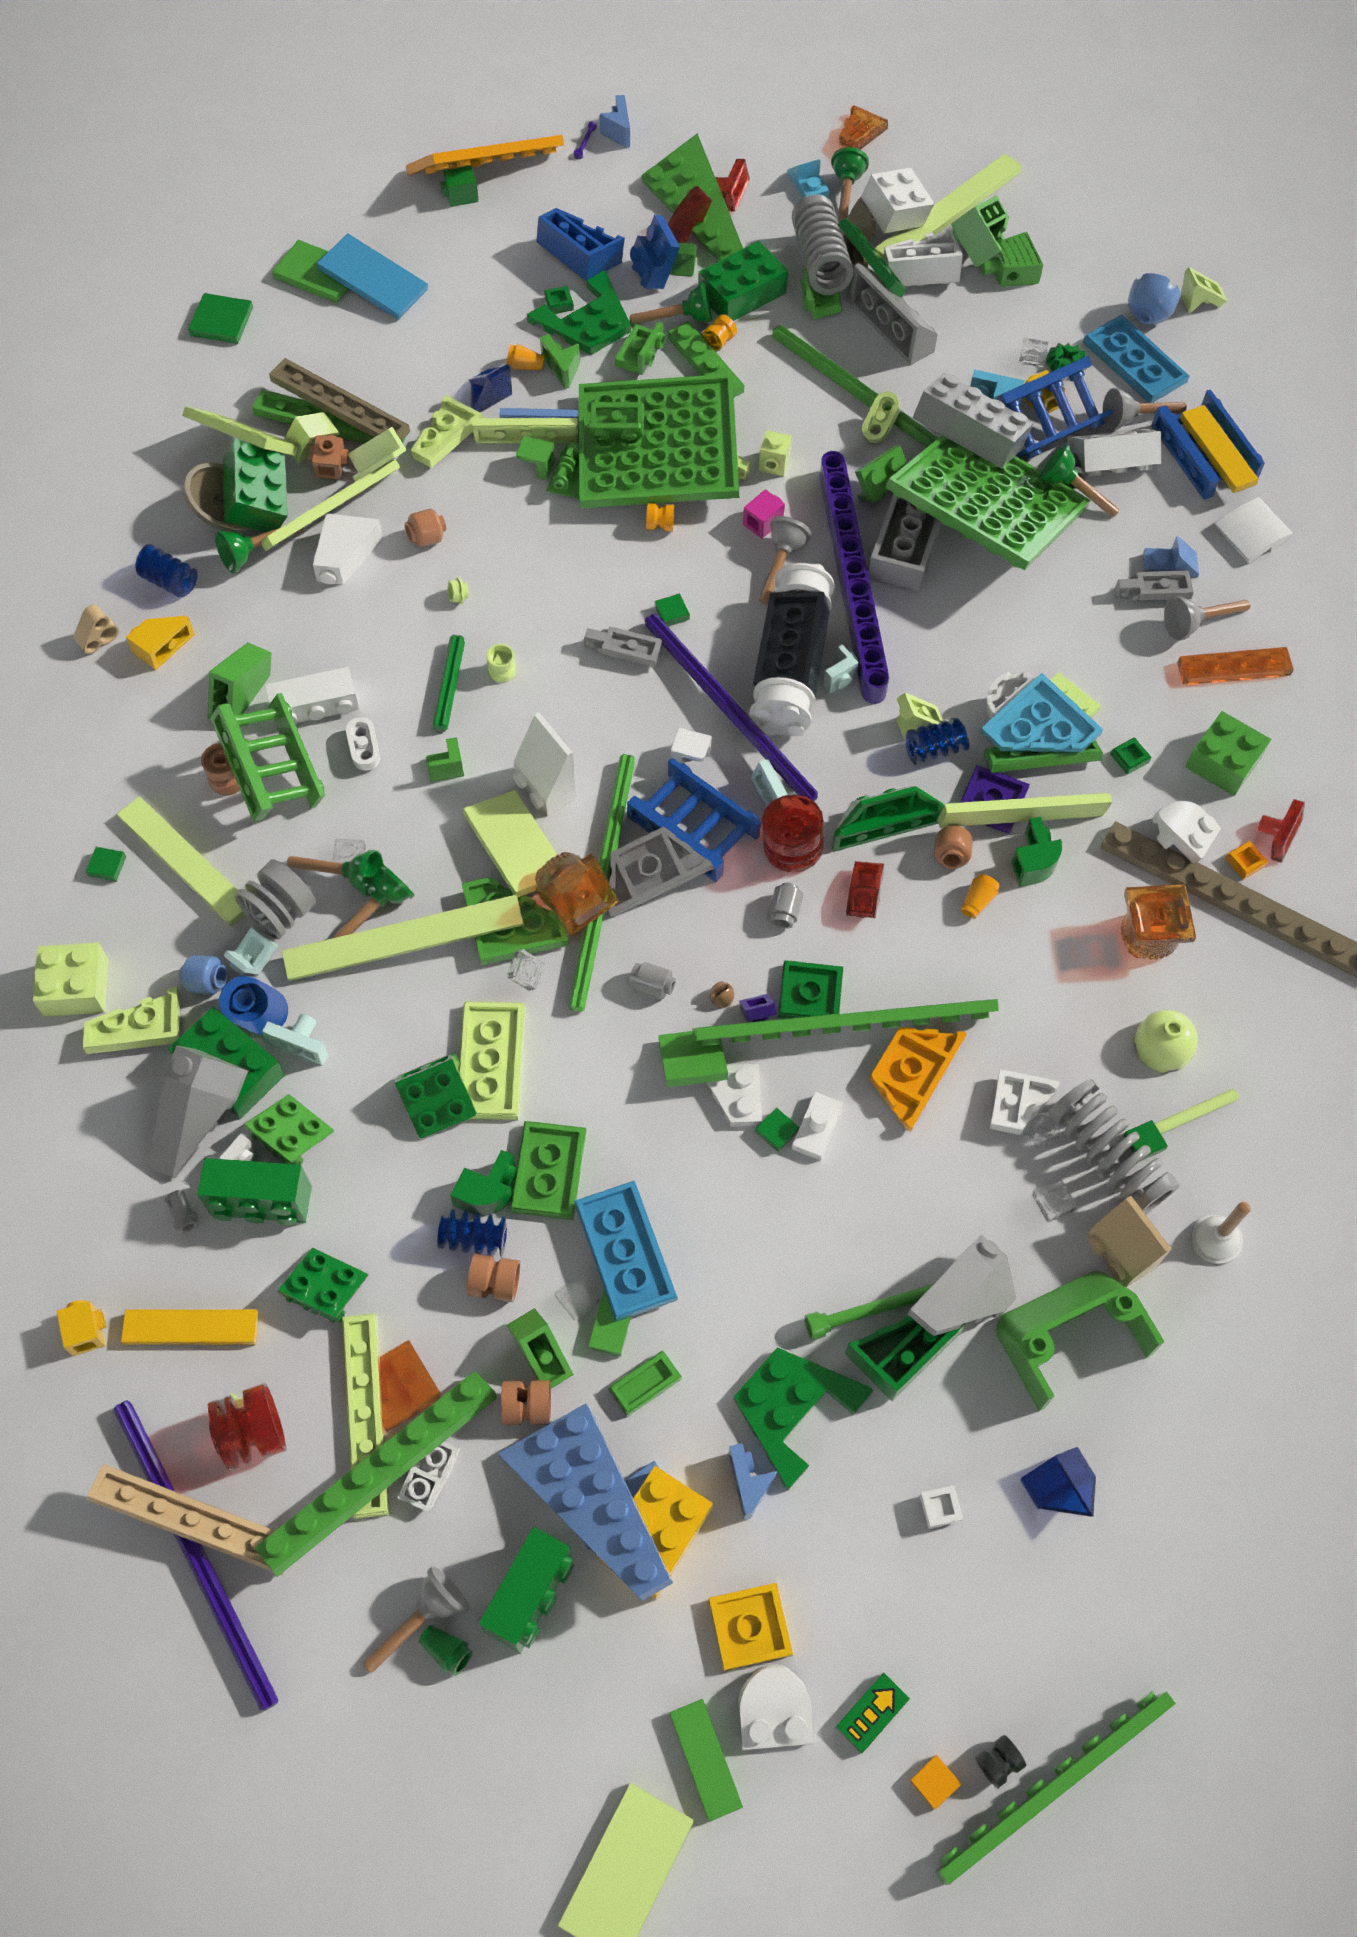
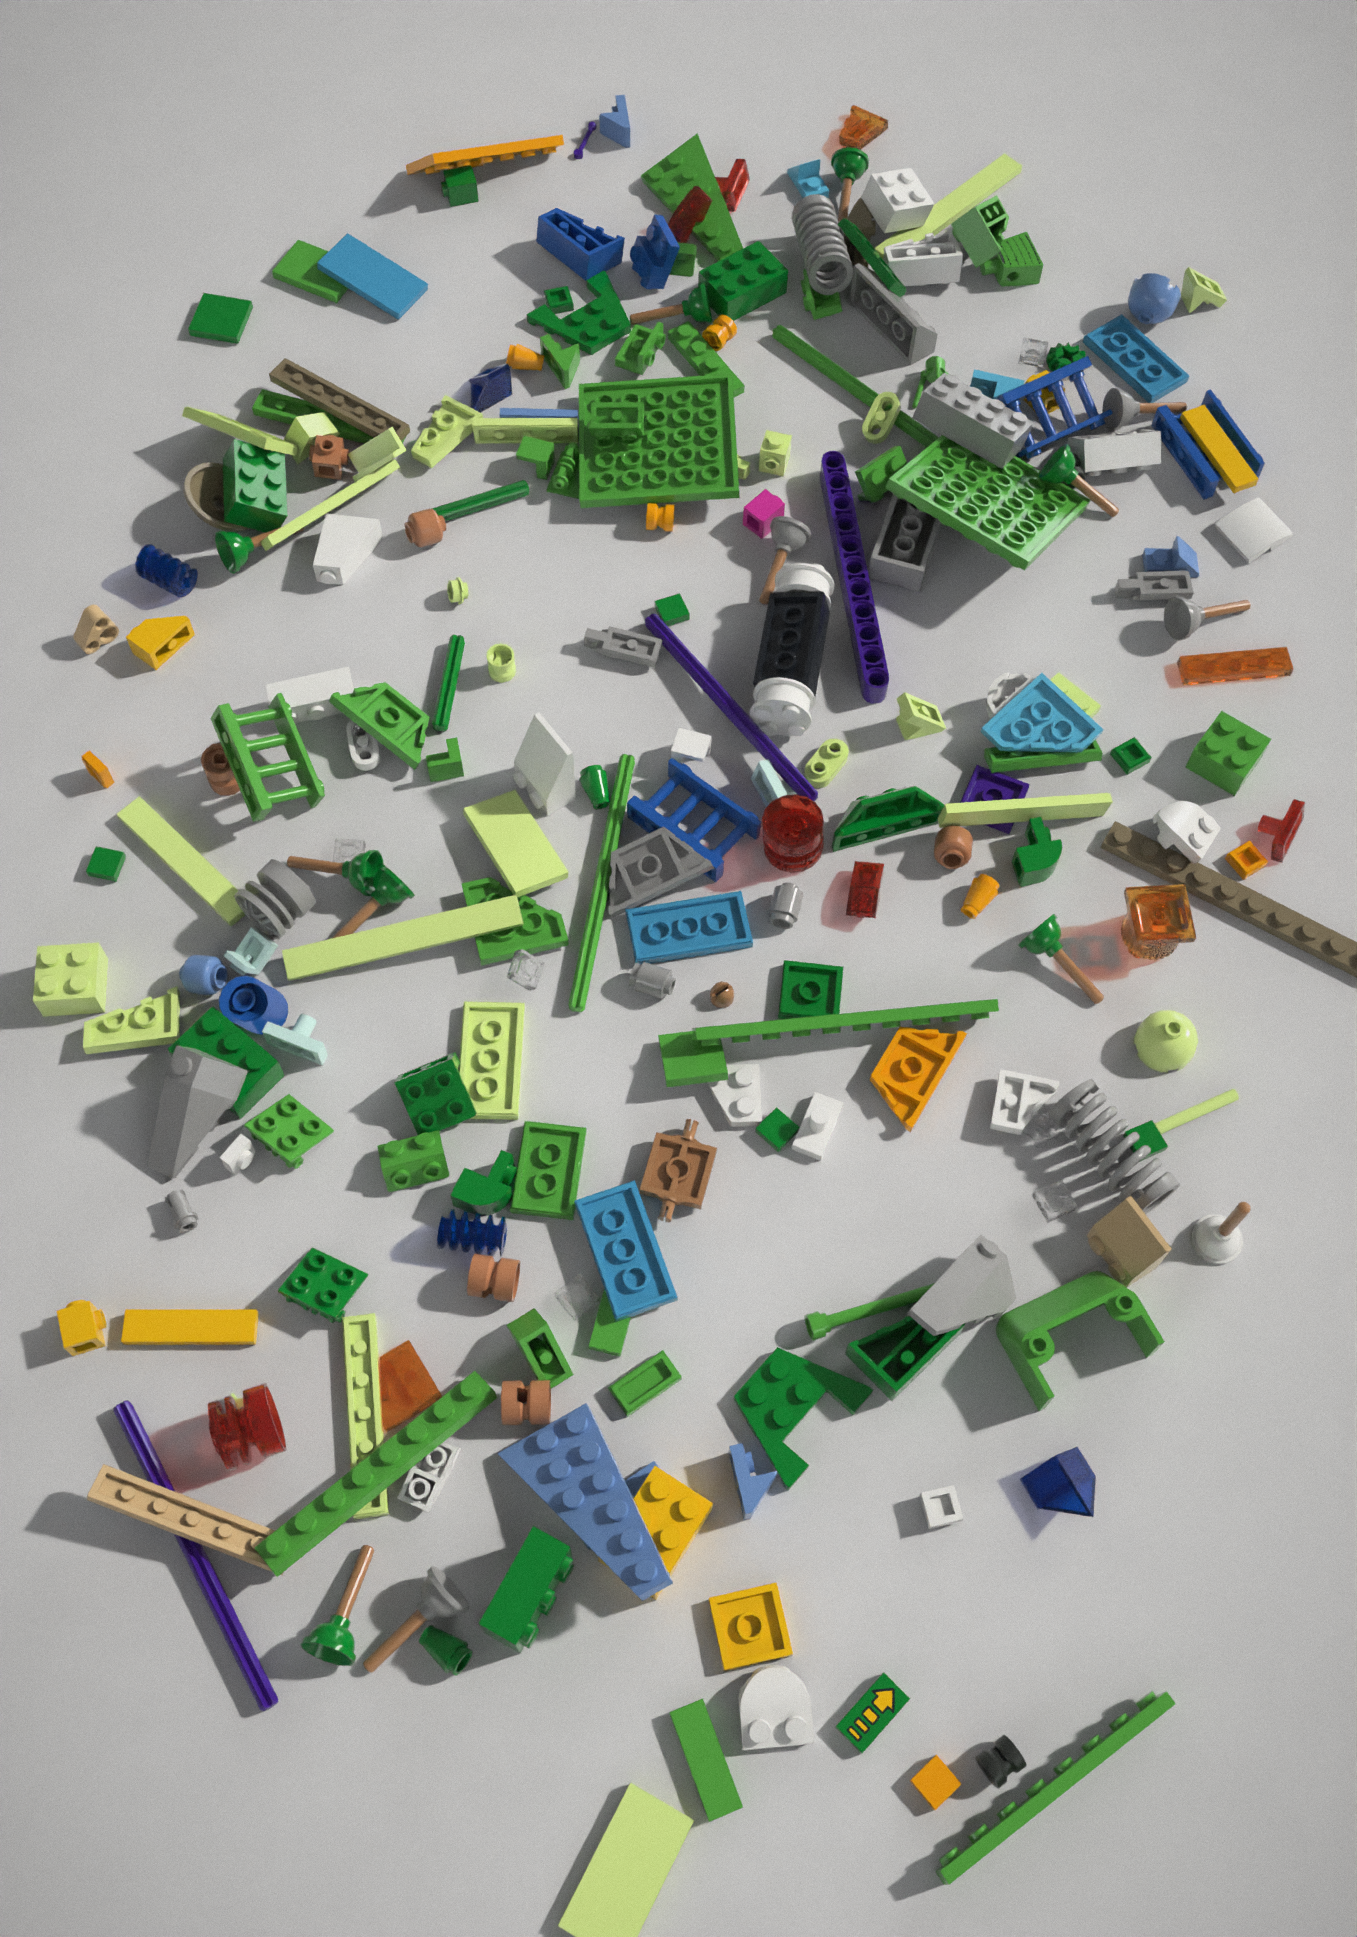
(97, 769): none -> light orange tile
(238, 678): bright green slope -> none
(254, 1191): green brick -> none
(332, 1639): none -> green piece
(386, 718): none -> bright green wing
(413, 1161): none -> bright green bracket
(483, 500): none -> green axle
(574, 890): clear orange piece -> none
(595, 785): none -> green cone
(678, 1170): none -> medium nougat plate
(689, 928): none -> dark azure tile
(757, 1008): dark purple plate -> none
(828, 761): none -> yellowish green plate
(842, 672): light aqua bracket -> none
(933, 370): none -> bright green plant
(936, 738): clear blue piece -> none
(1046, 940): none -> piece

